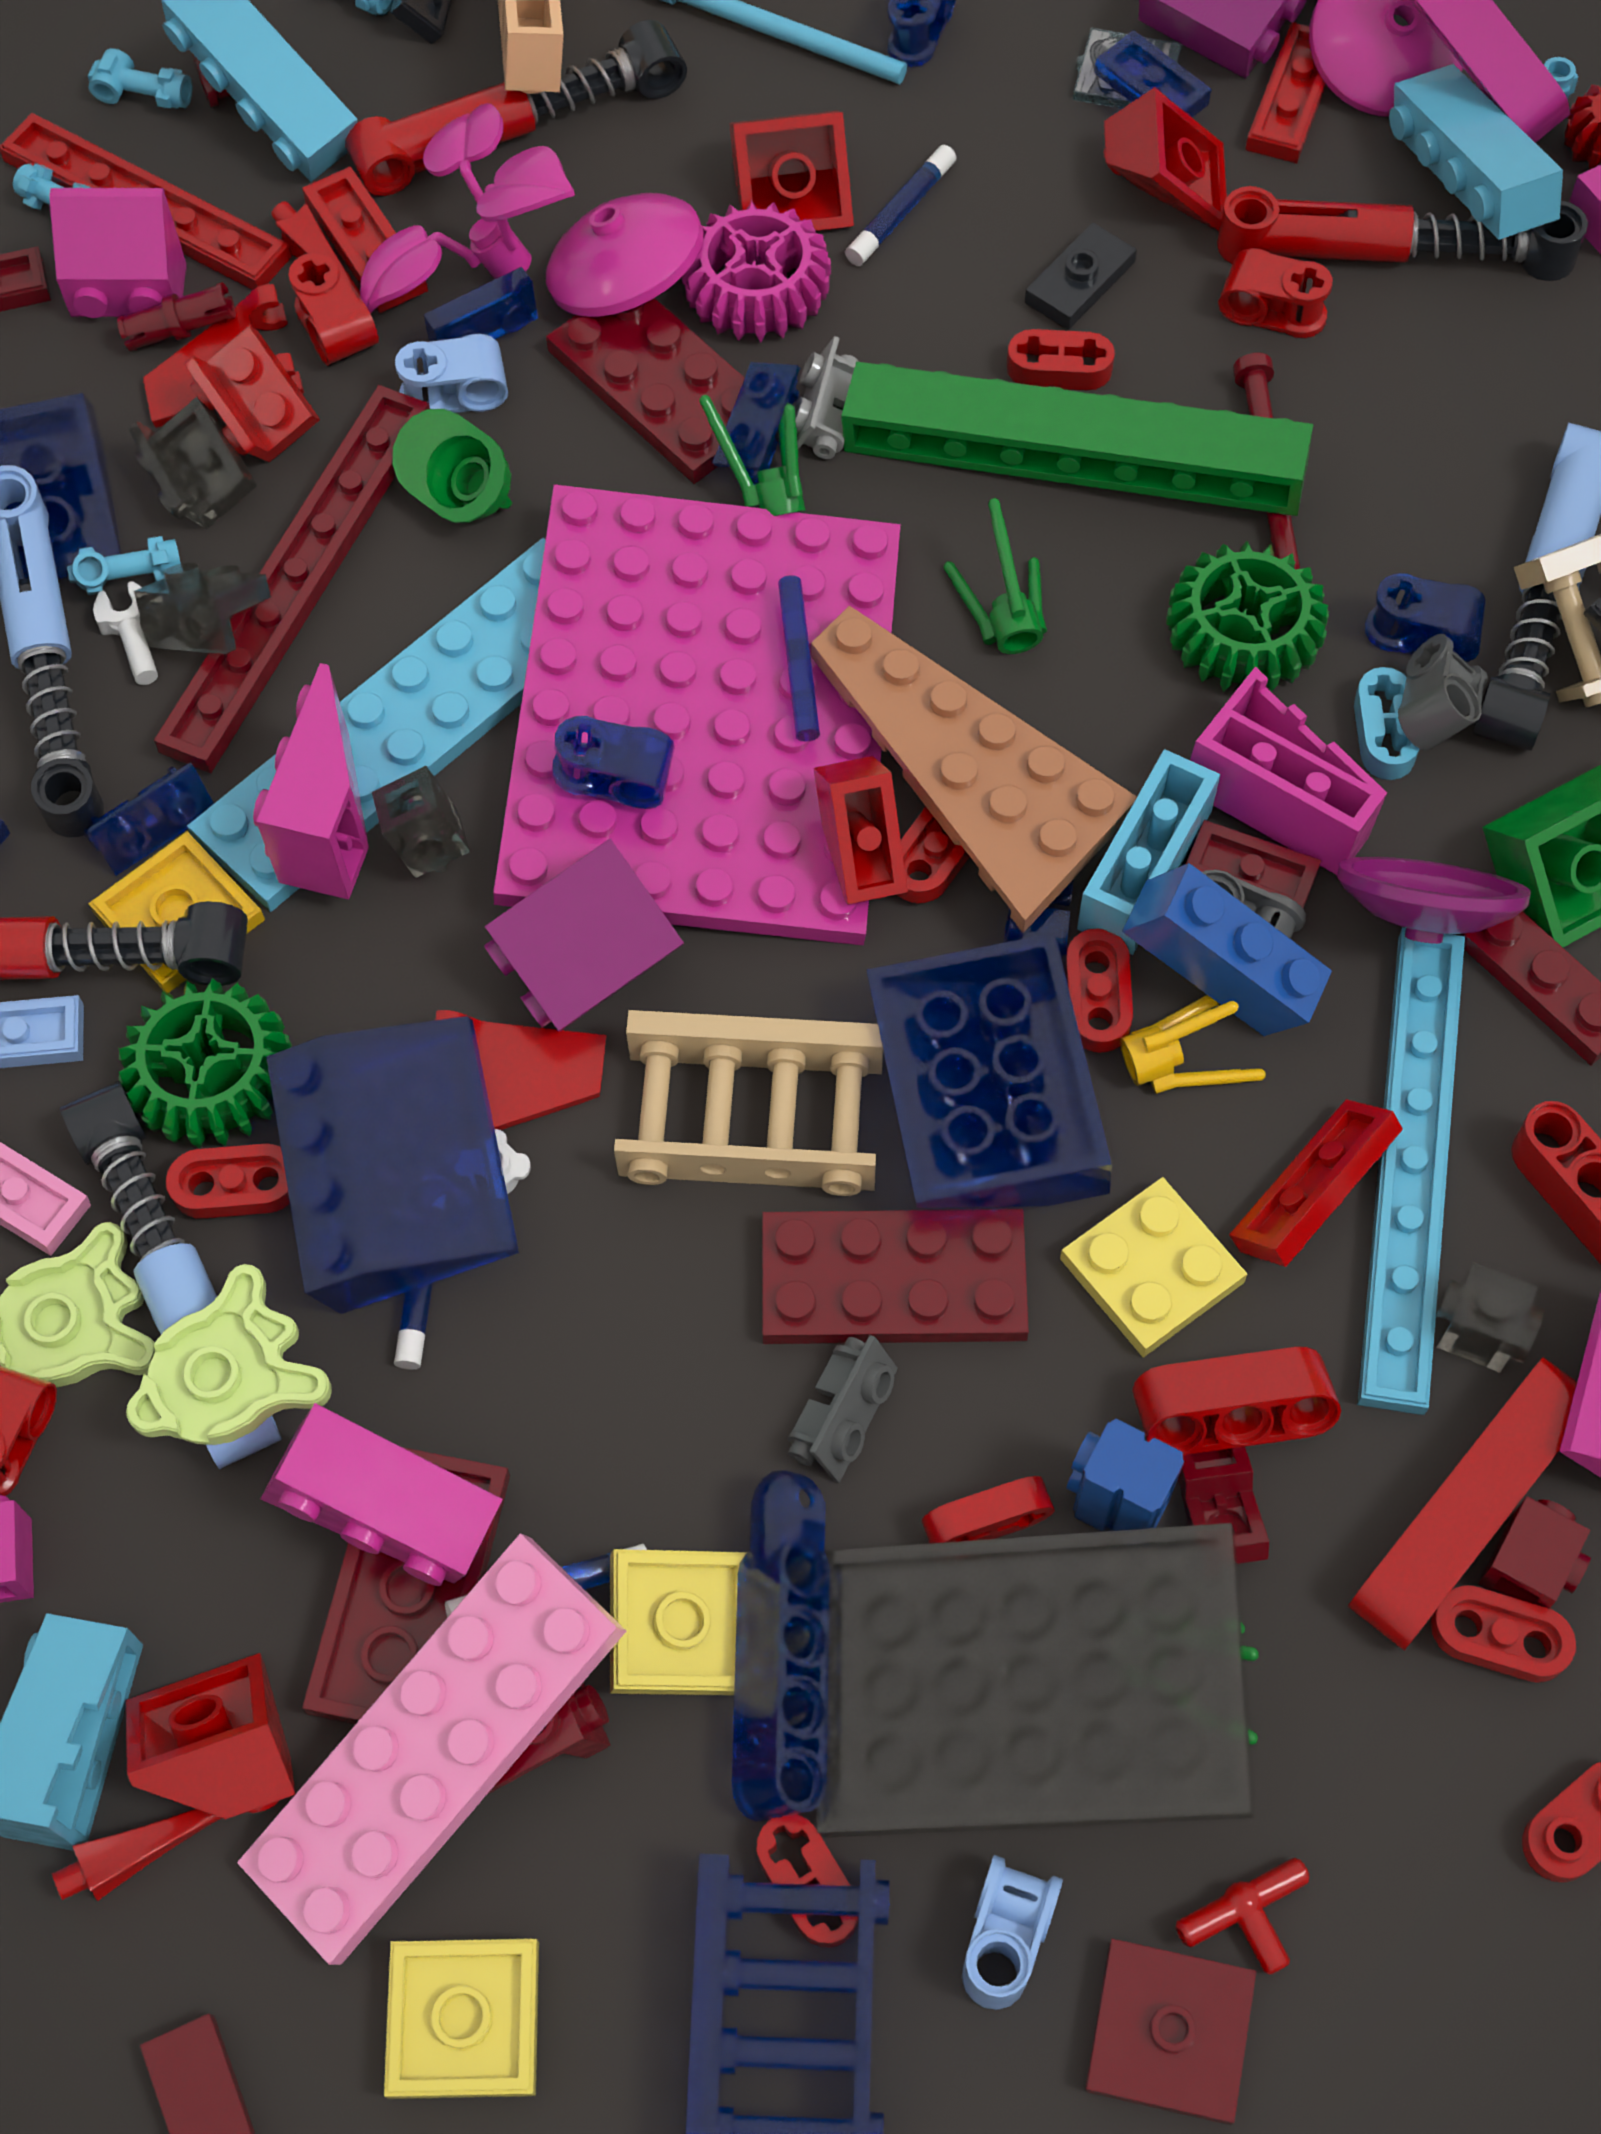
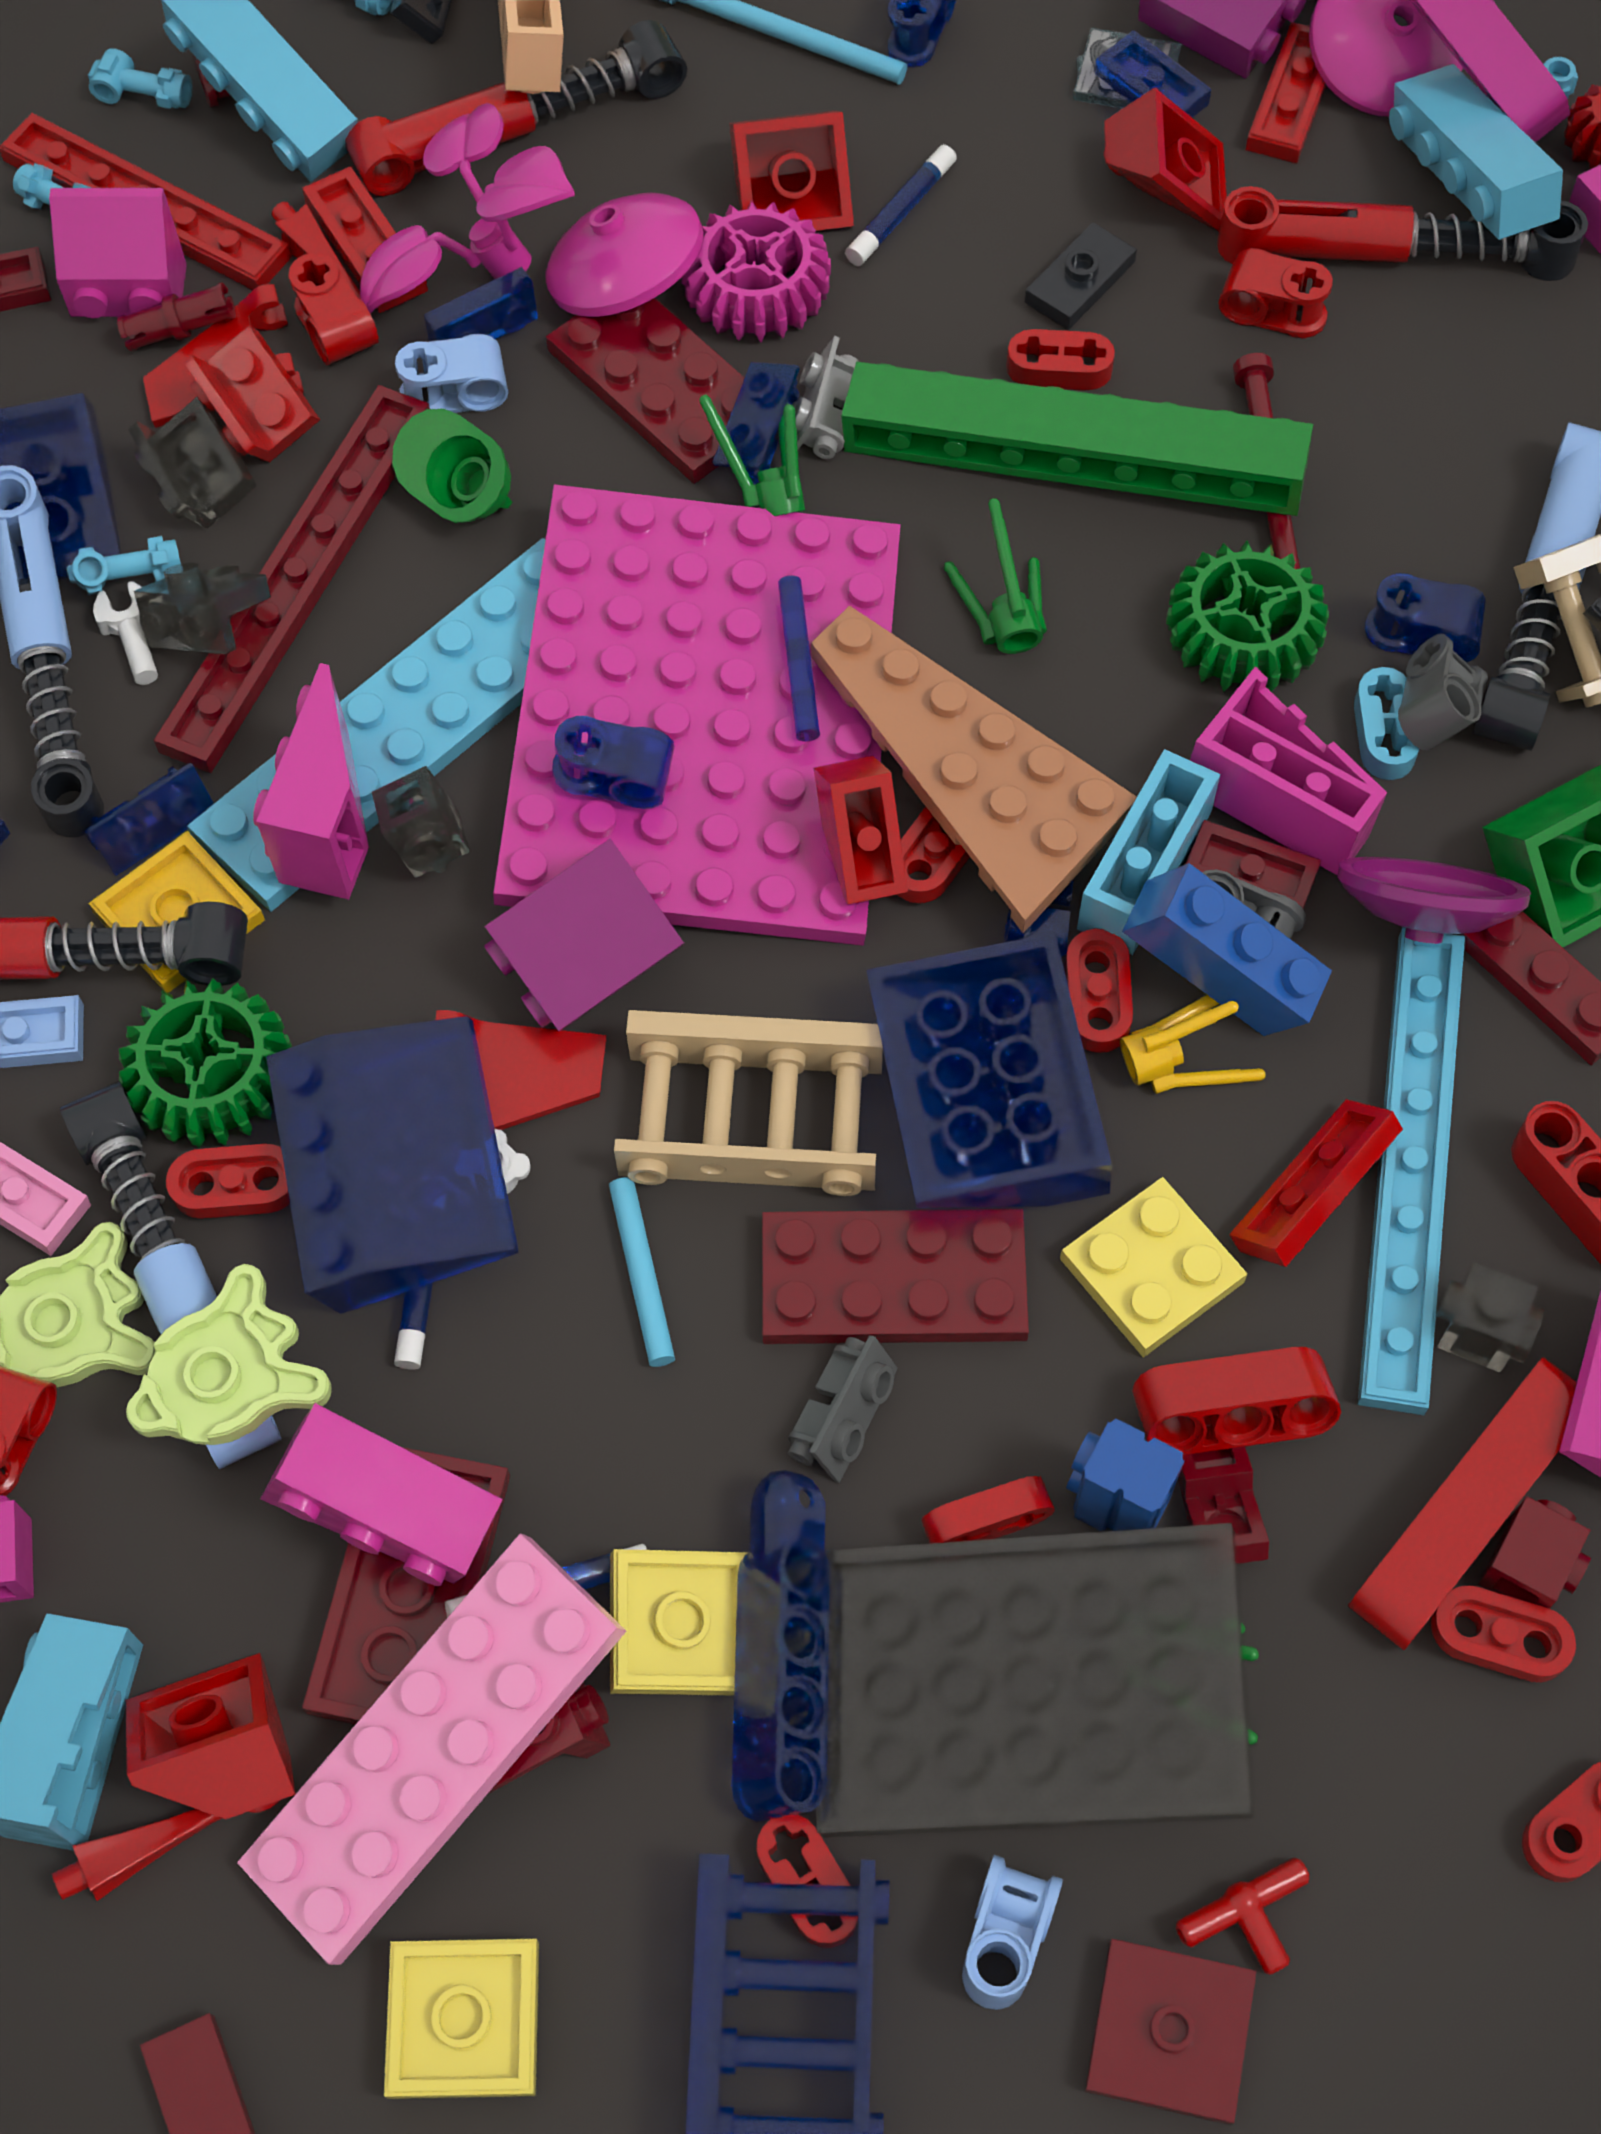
(641, 1272): none -> medium azure bar

